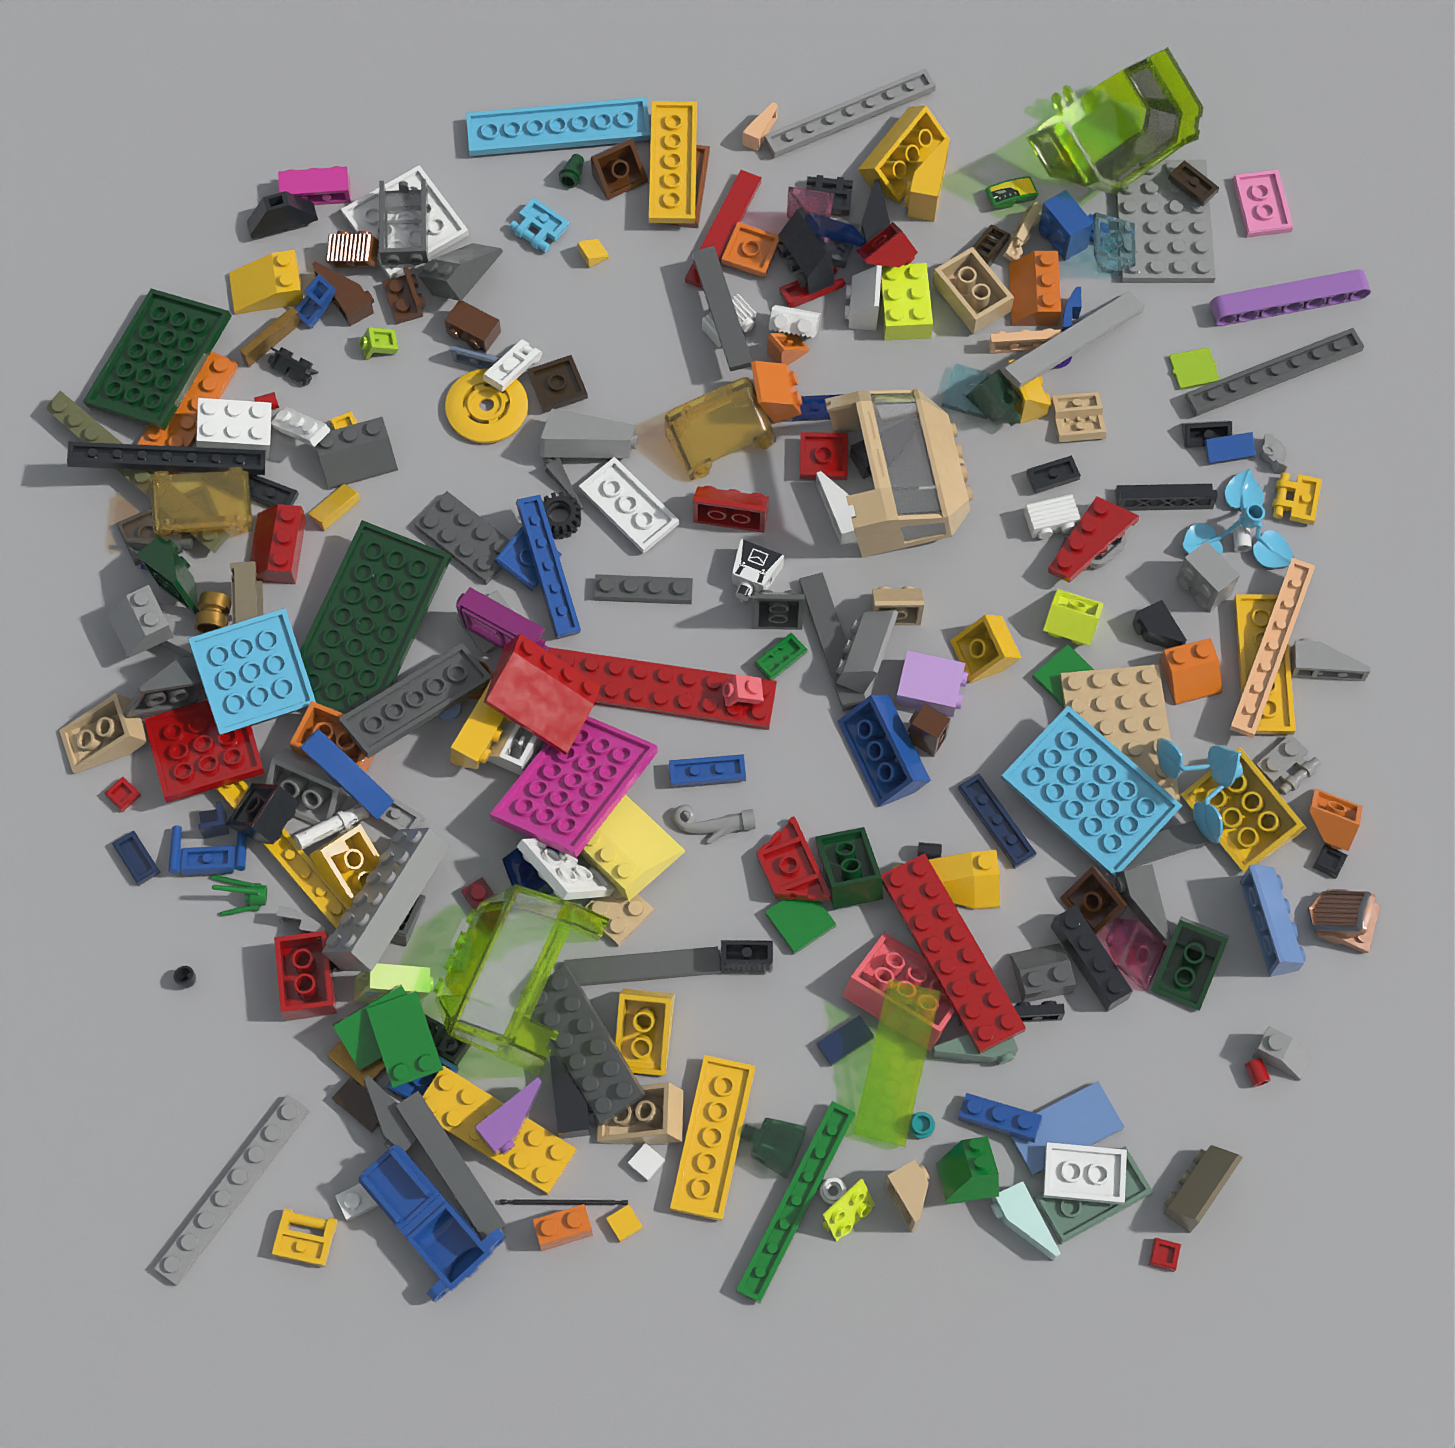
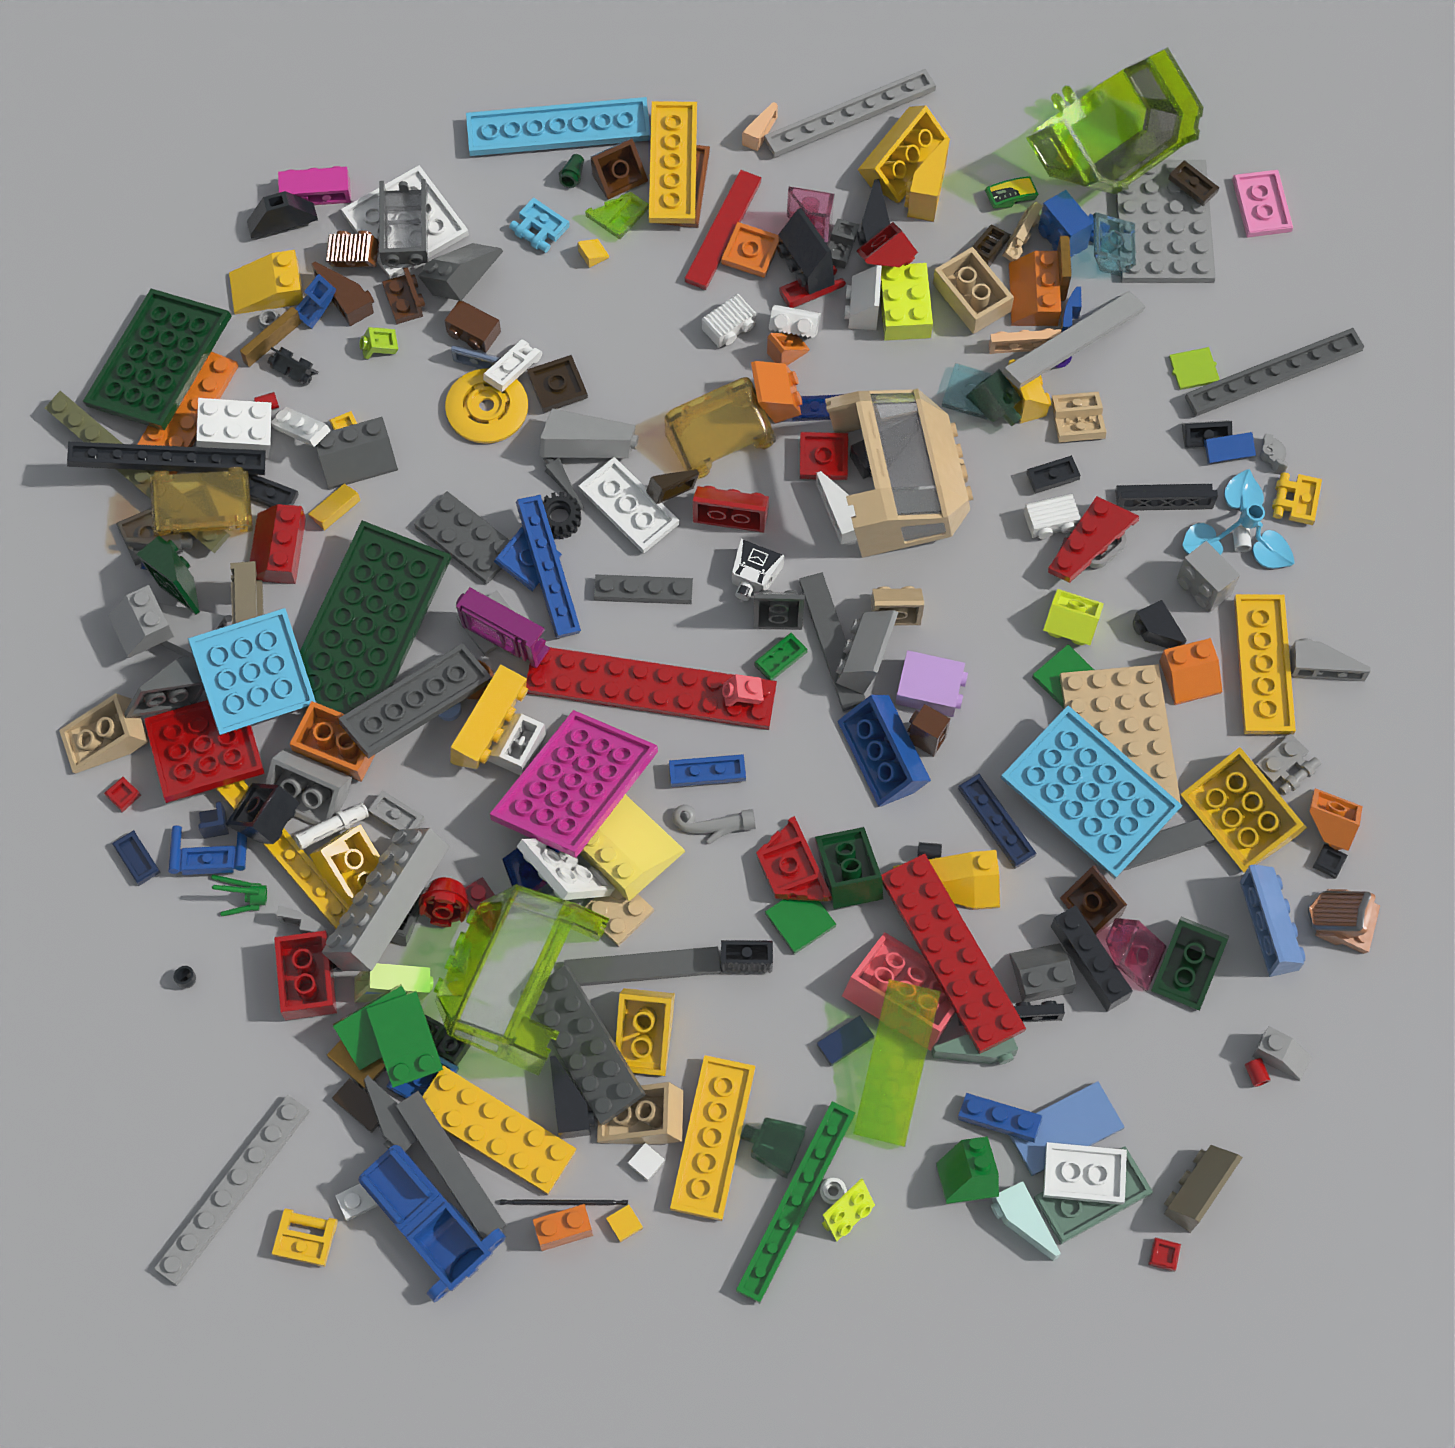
(214, 611): pearl gold wheel -> none
(266, 316): none -> light grey plate
(347, 774): blue slope -> none
(444, 902): none -> red cone
(505, 1123): medium lavender slope -> none
(541, 693): slope -> none
(619, 214): none -> clear neon green wing
(670, 485): none -> dark brown slope
(722, 308): dark grey tile -> none
(834, 229): clear blue tile -> none
(842, 197): black plate -> none
(908, 1191): tan slope -> none
(922, 1125): teal plate -> none
(985, 648): yellow slope -> none
(1064, 265): none -> pearl gold tile
(1142, 895): slope -> none
(1225, 770): medium azure plant -> none
(1272, 648): light nougat plate -> none
(1290, 297): medium lavender beam -> none

